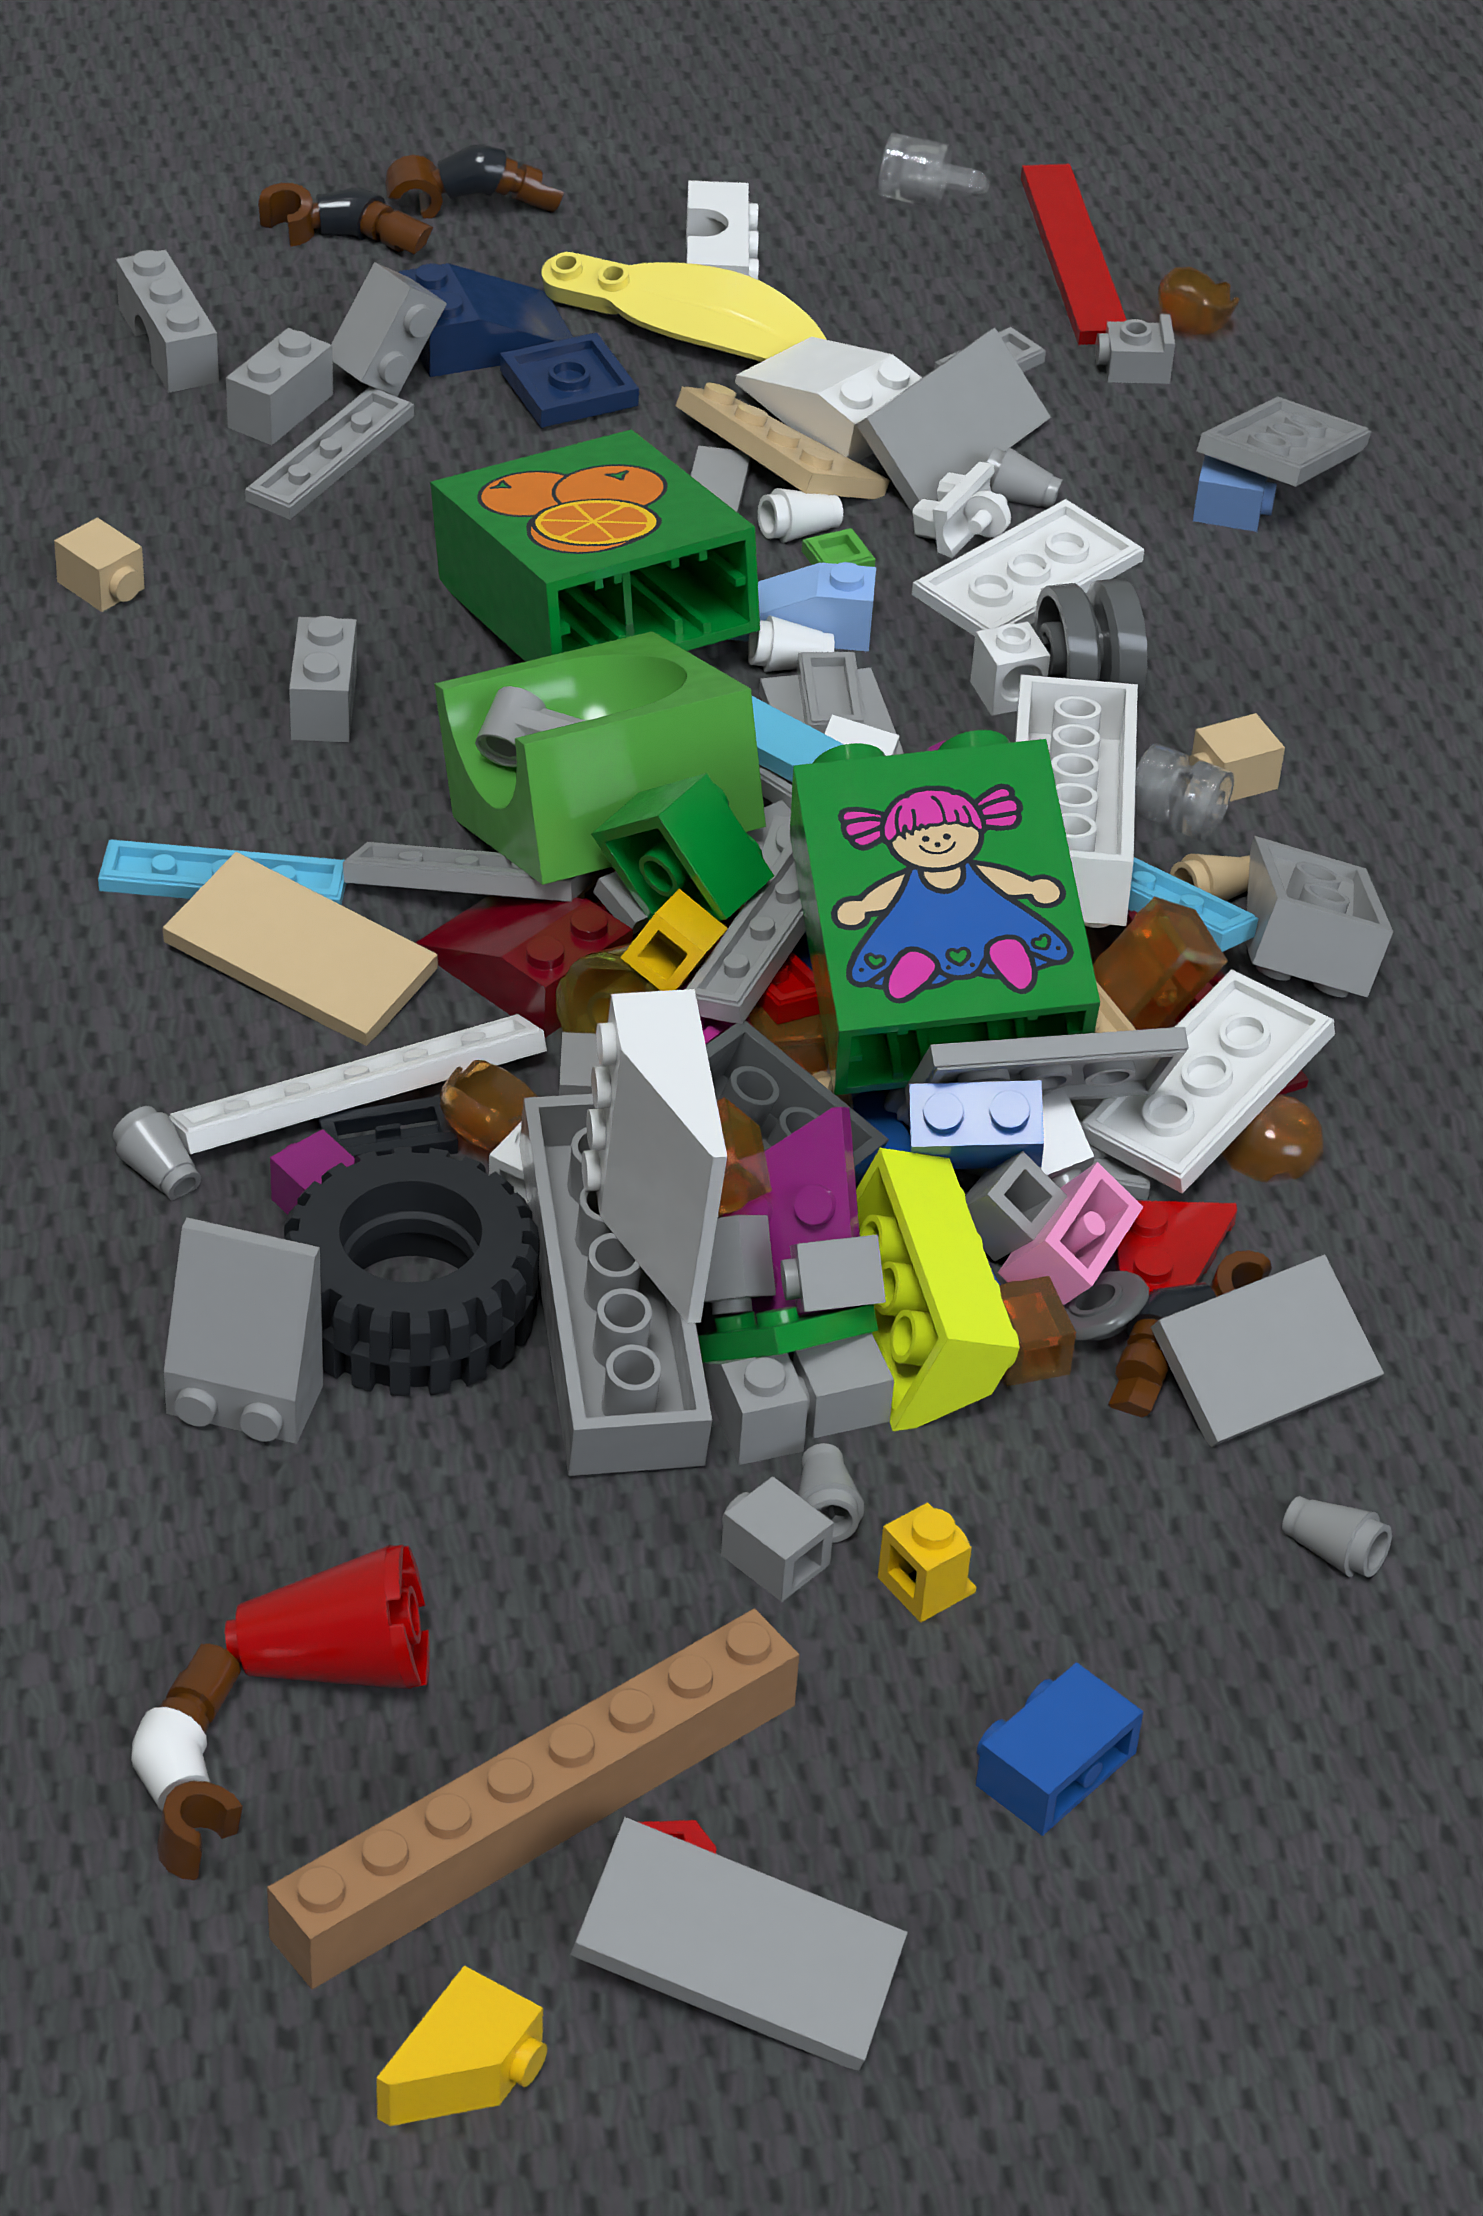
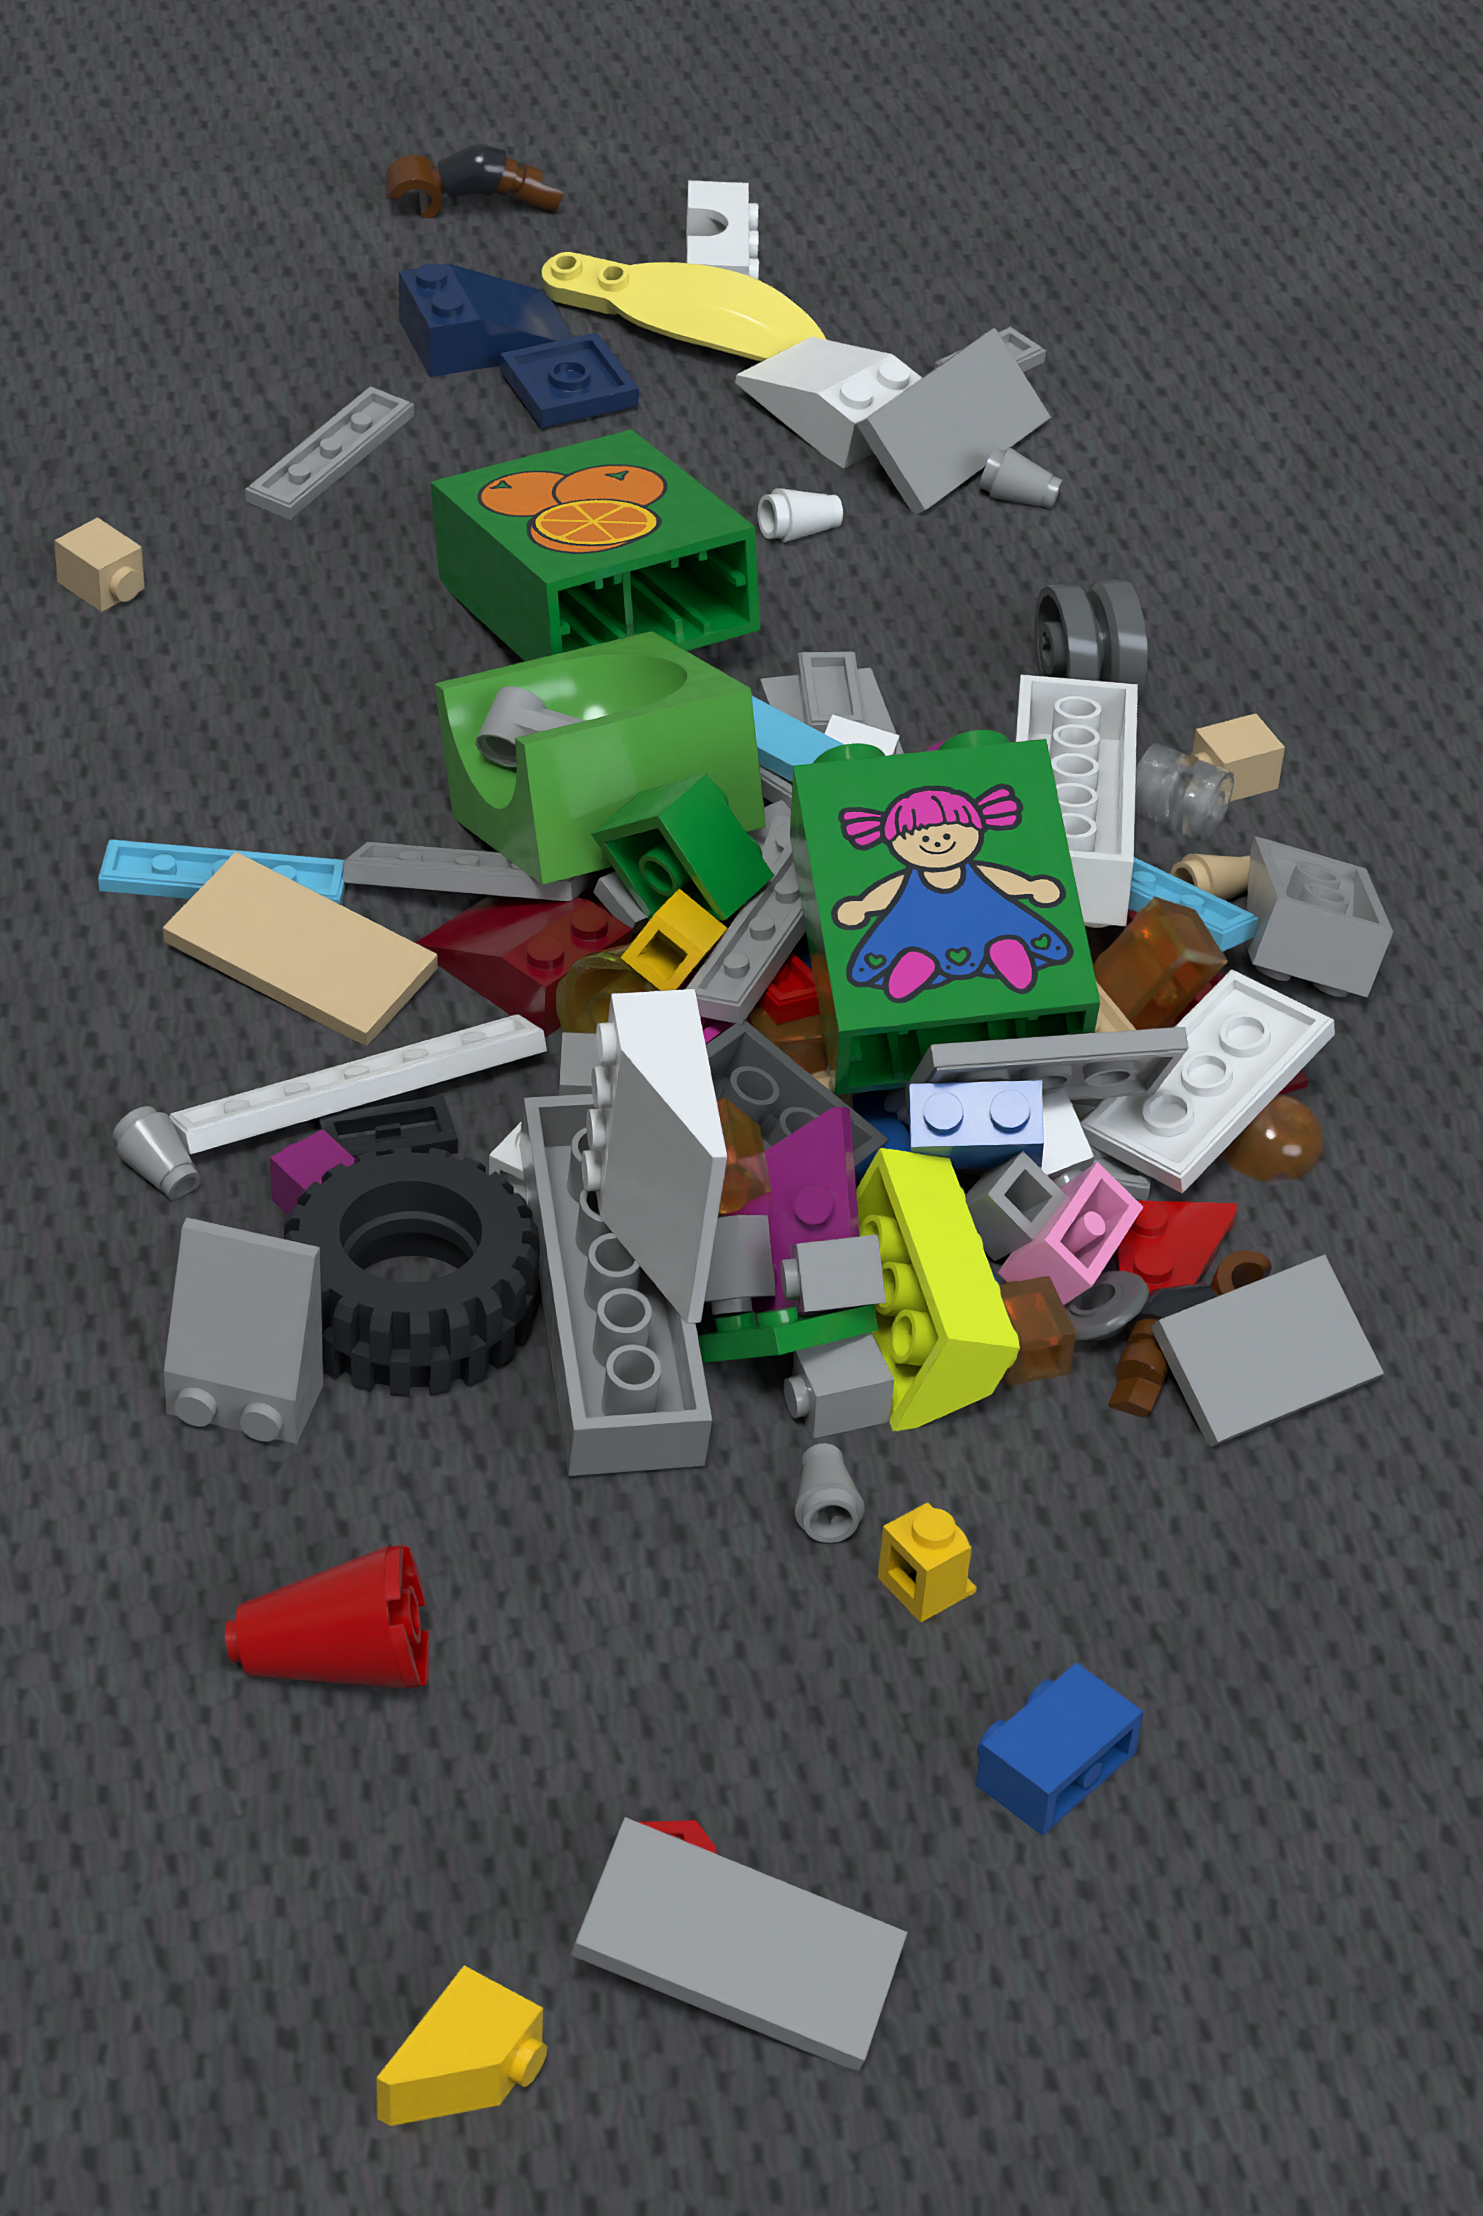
(163, 306): light grey arch -> none
(172, 1765): reddish brown piece -> none
(279, 386): light grey brick -> none
(323, 679): light grey brick -> none
(340, 213): reddish brown piece -> none
(386, 329): light grey brick -> none
(483, 1103): clear orange hair -> none
(530, 1798): medium nougat brick -> none
(723, 473): light grey tile -> none
(758, 1406): light grey slope -> none
(776, 1538): light grey brick -> none
(779, 447): tan wing -> none
(780, 641): white cone -> none
(823, 598): light blue slope -> none
(837, 548): bright green tile -> none
(921, 171): clear piece -> none
(962, 510): white hips -> none
(1001, 659): white brick -> none
(1005, 575): white tile -> none
(1072, 250): red tile -> none
(1137, 351): light grey brick -> none
(1195, 301): clear orange hair -> none
(1232, 495): medium blue brick -> none
(1284, 441): light grey tile -> none
(1339, 1534): light grey cone -> none

